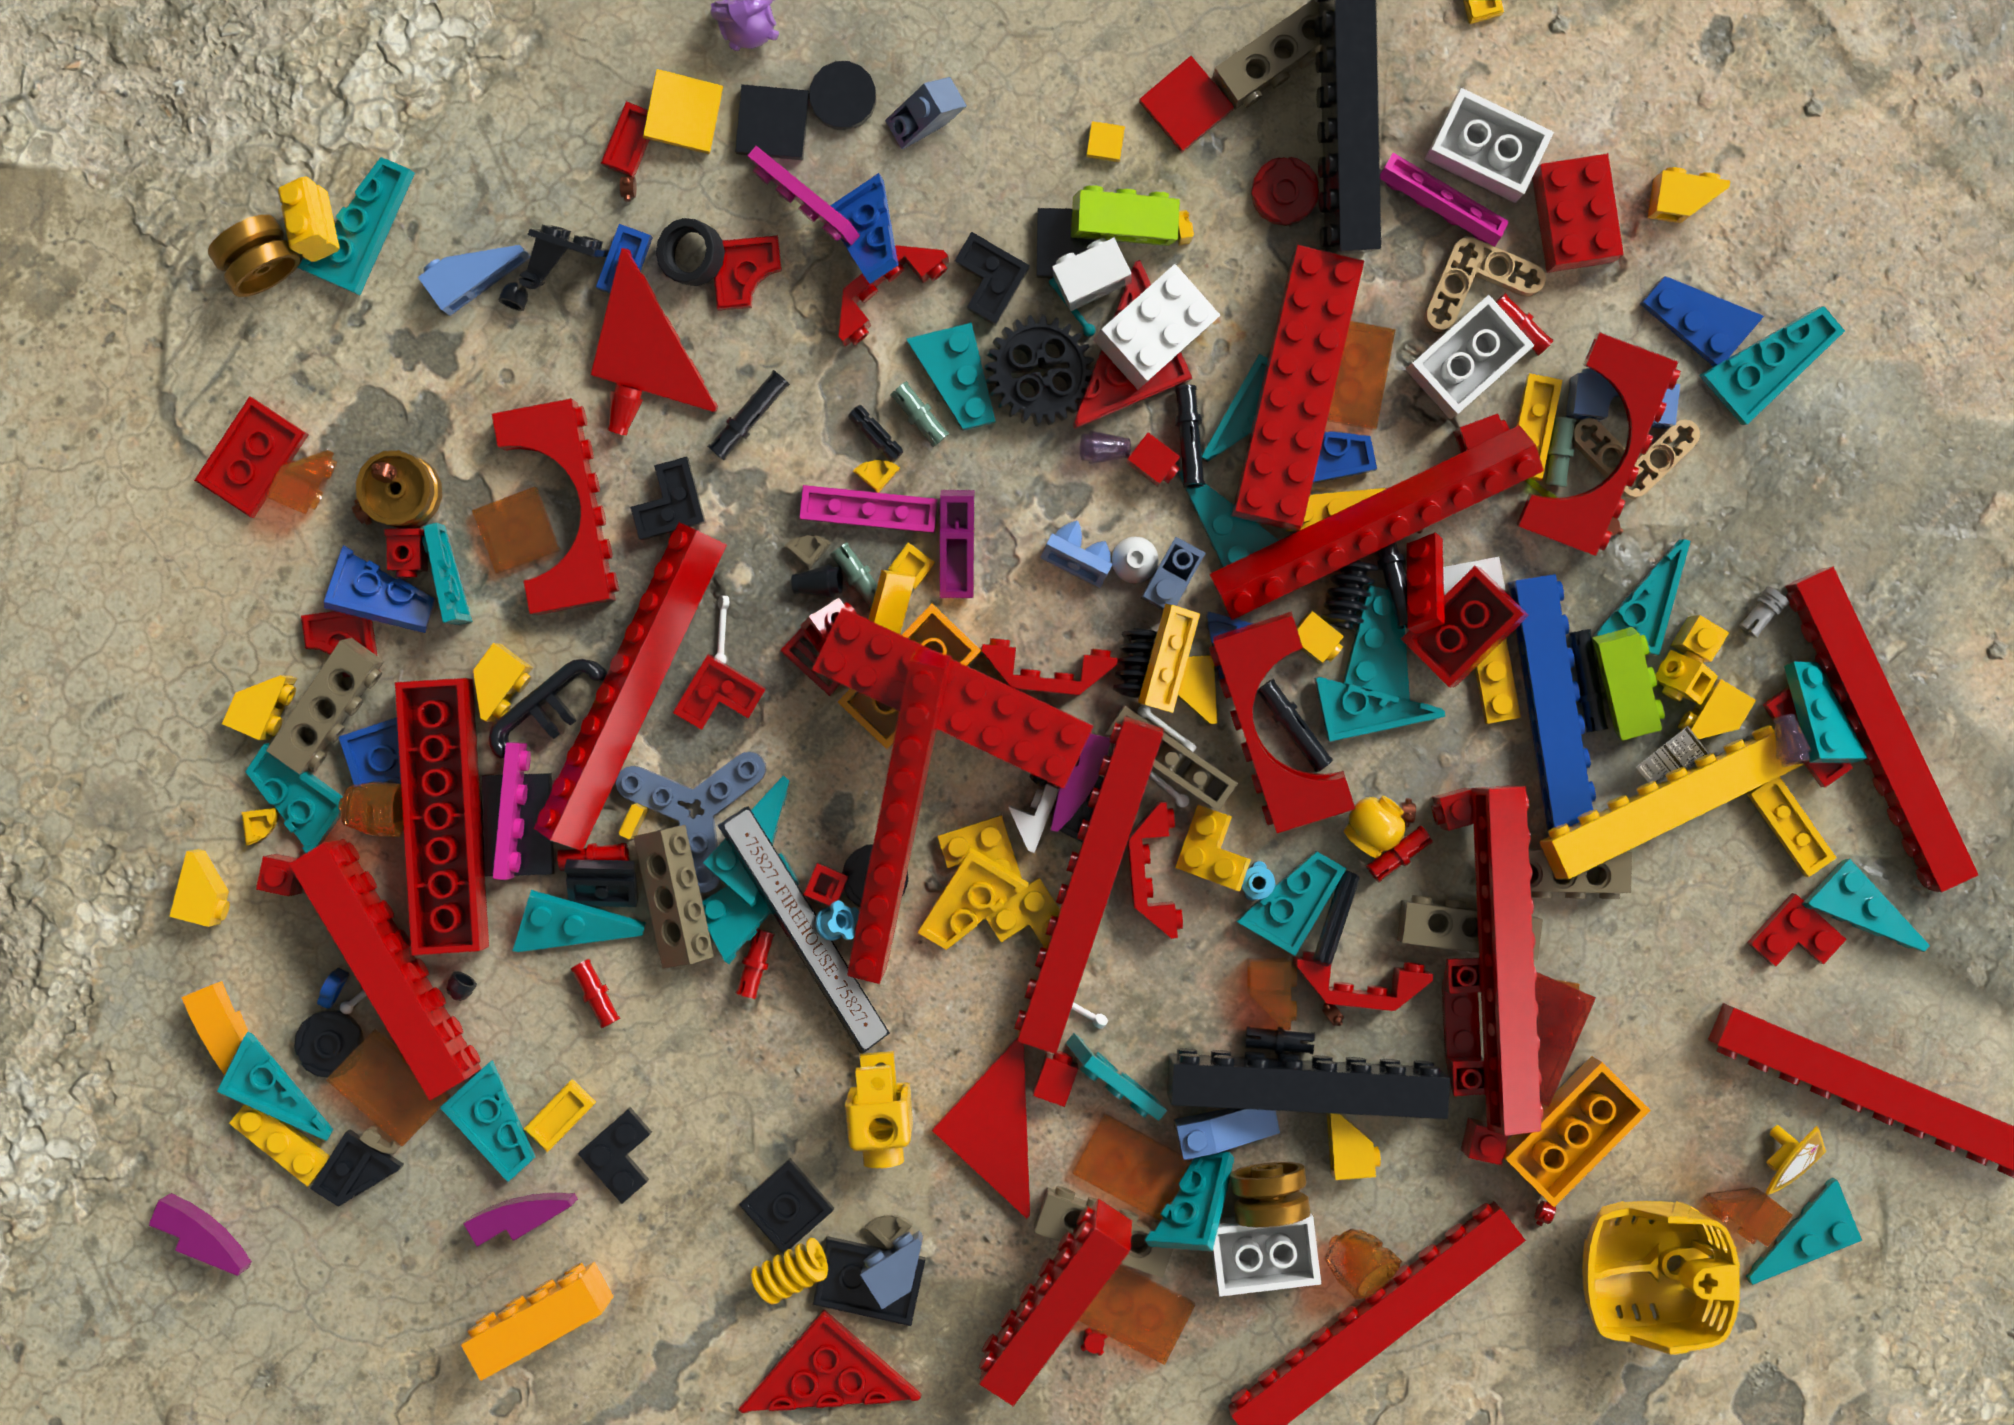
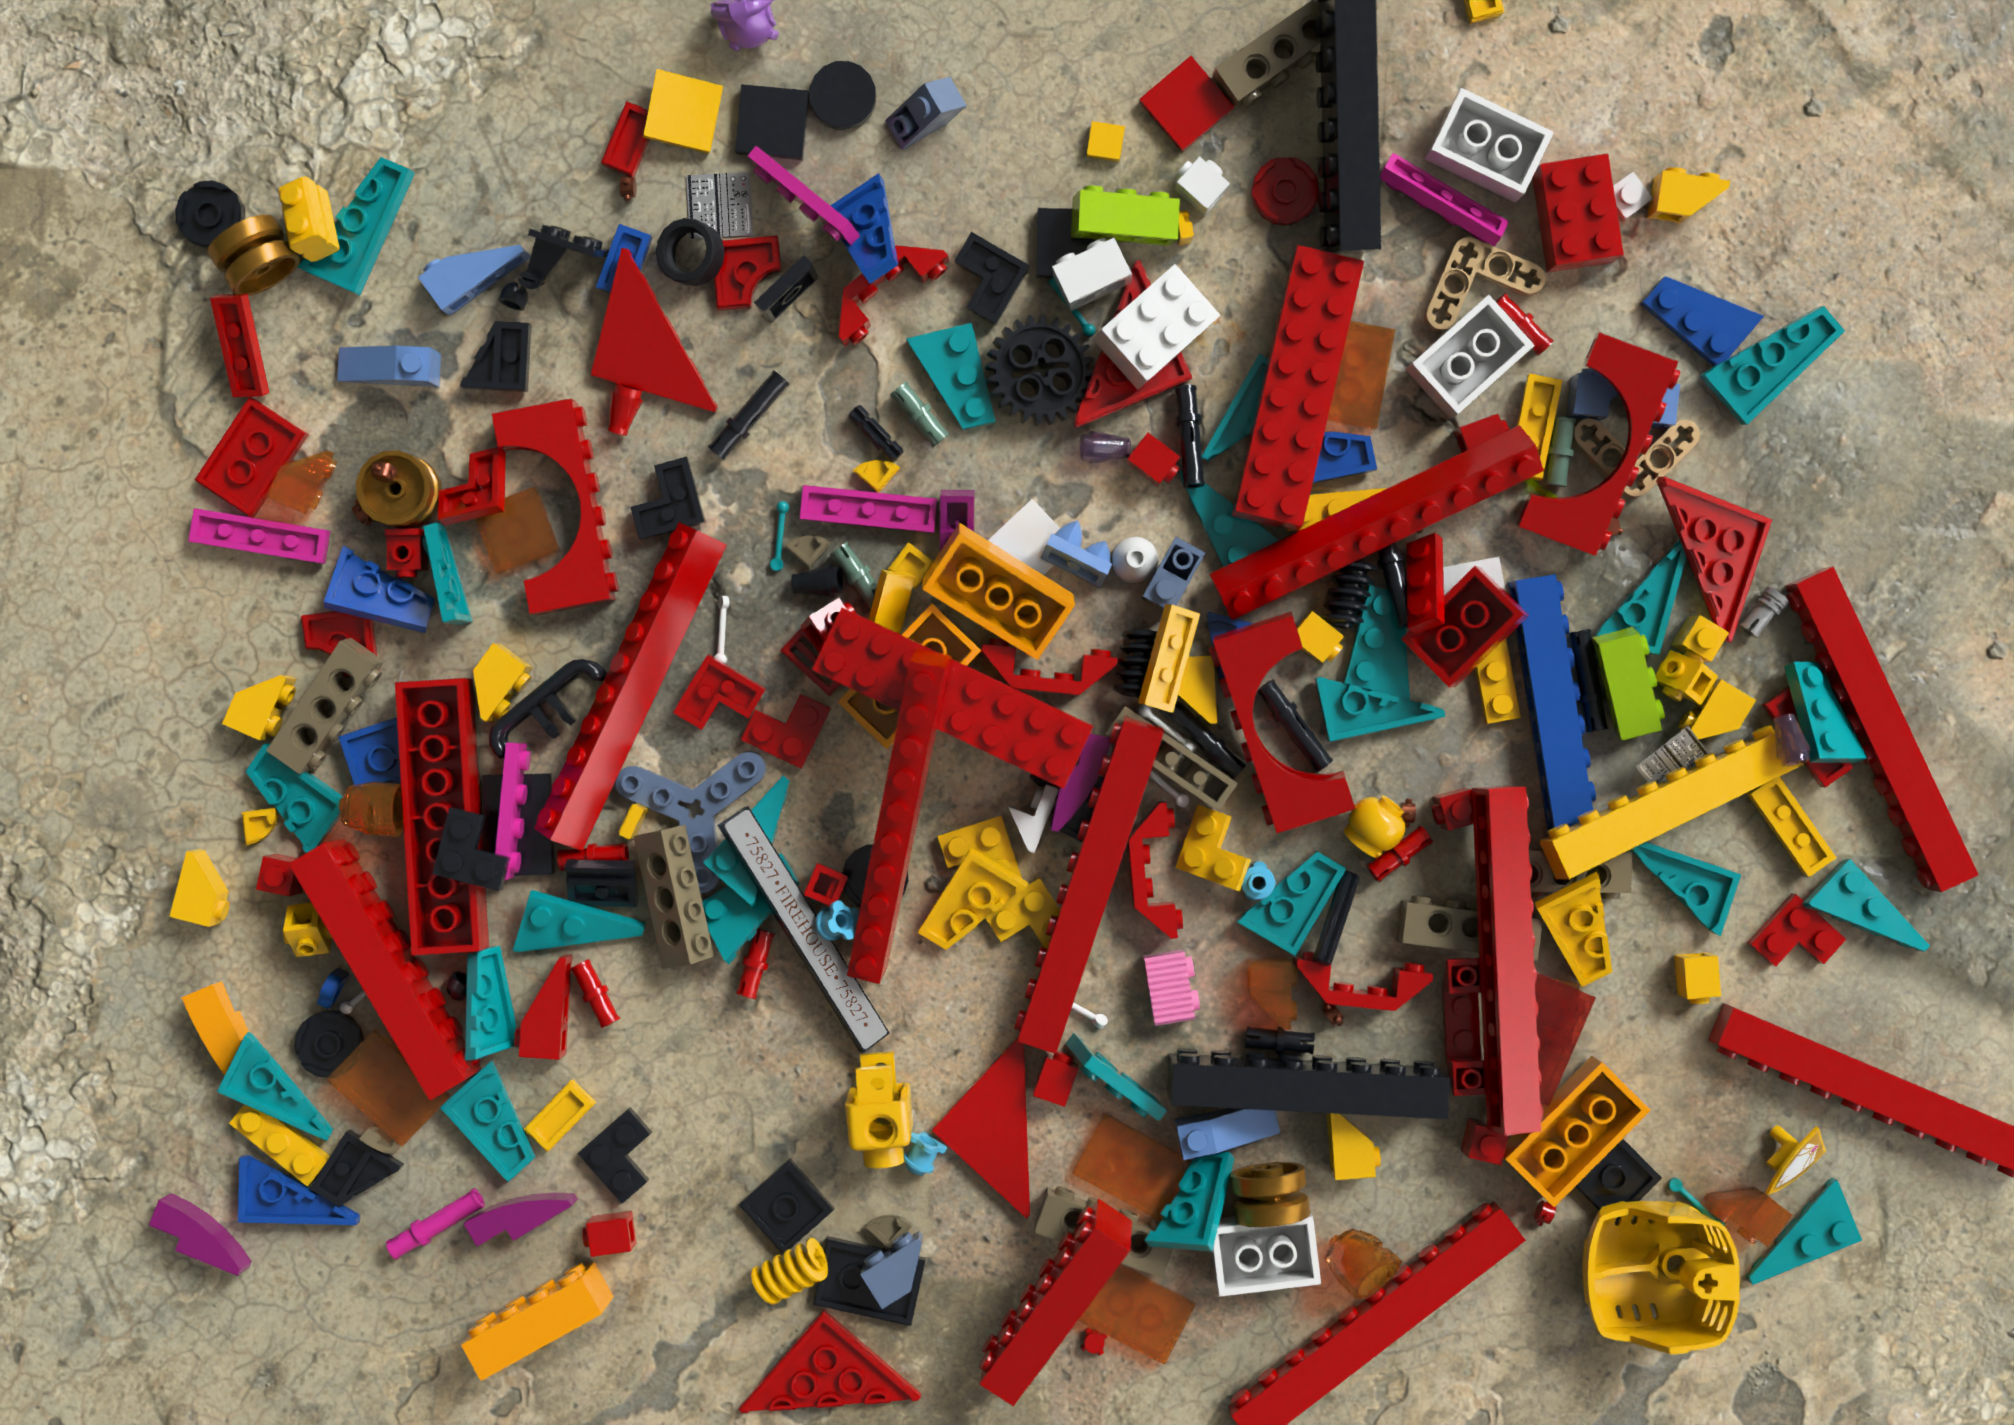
(207, 211): none -> black tile
(239, 345): none -> red plate
(259, 536): none -> dark pink plate
(276, 1198): none -> blue wing
(306, 931): none -> yellow brick
(390, 365): none -> medium blue slope
(422, 1231): none -> dark pink pin
(460, 856): none -> black plate
(483, 492): none -> red plate
(488, 1005): none -> teal wing
(502, 360): none -> black wing
(546, 1022): none -> red slope
(610, 1233): none -> red brick
(721, 203): none -> light grey sticker
(777, 563): none -> teal hinge
(786, 289): none -> black tile
(792, 739): none -> red plate
(923, 1153): none -> medium azure brick
(998, 591): none -> light orange brick
(1027, 536): none -> white sticker
(1170, 987): none -> bright pink brick
(1201, 184): none -> white brick
(1206, 740): none -> black pin
(1578, 927): none -> yellow wing
(1618, 1178): none -> black tile
(1630, 196): none -> white plate
(1676, 1185): none -> teal hinge
(1697, 884): none -> teal wing
(1697, 977): none -> yellow brick
(1721, 547): none -> red tile

